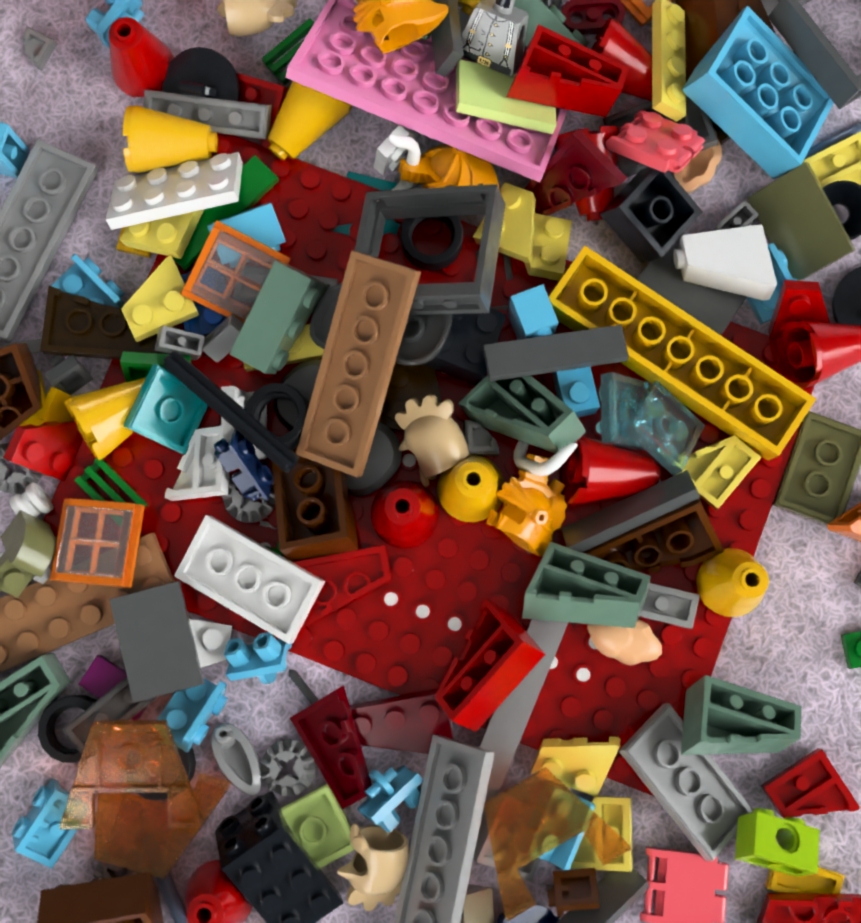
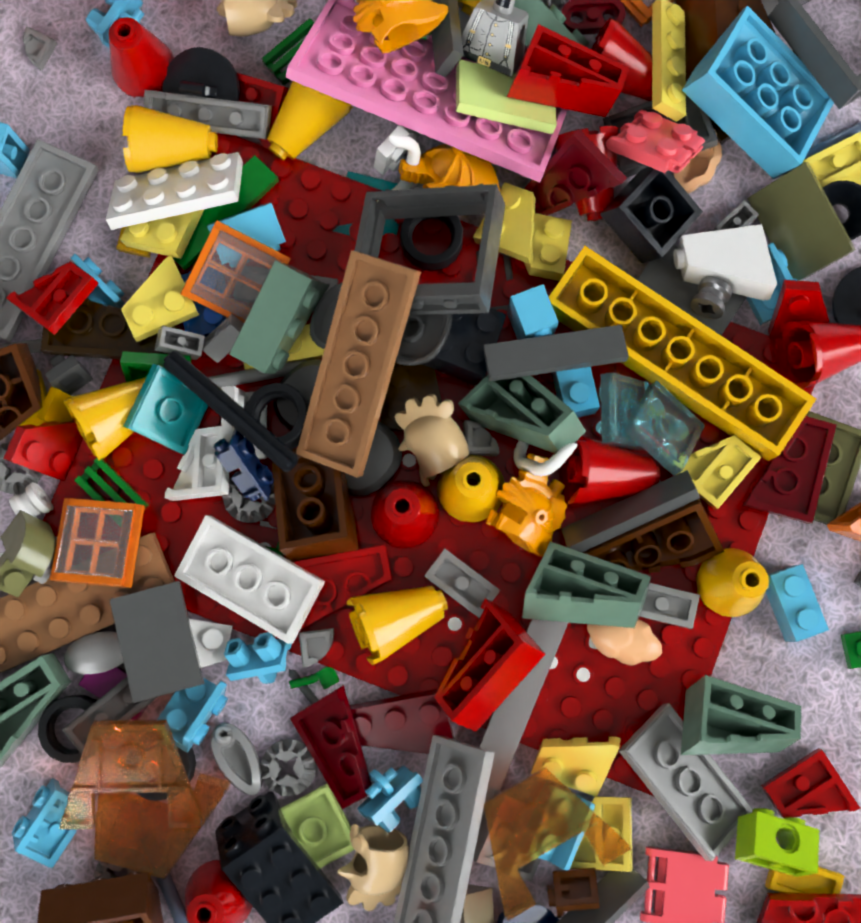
(55, 296): none -> red wing
(94, 653): none -> light grey arm
(250, 375): none -> light grey bar
(315, 645): none -> light grey tile
(326, 676): none -> green hand
(394, 618): none -> yellow cone
(461, 582): none -> light grey plate
(711, 298): none -> flat silver wheel
(795, 477): none -> dark red wing
(795, 604): none -> medium azure brick

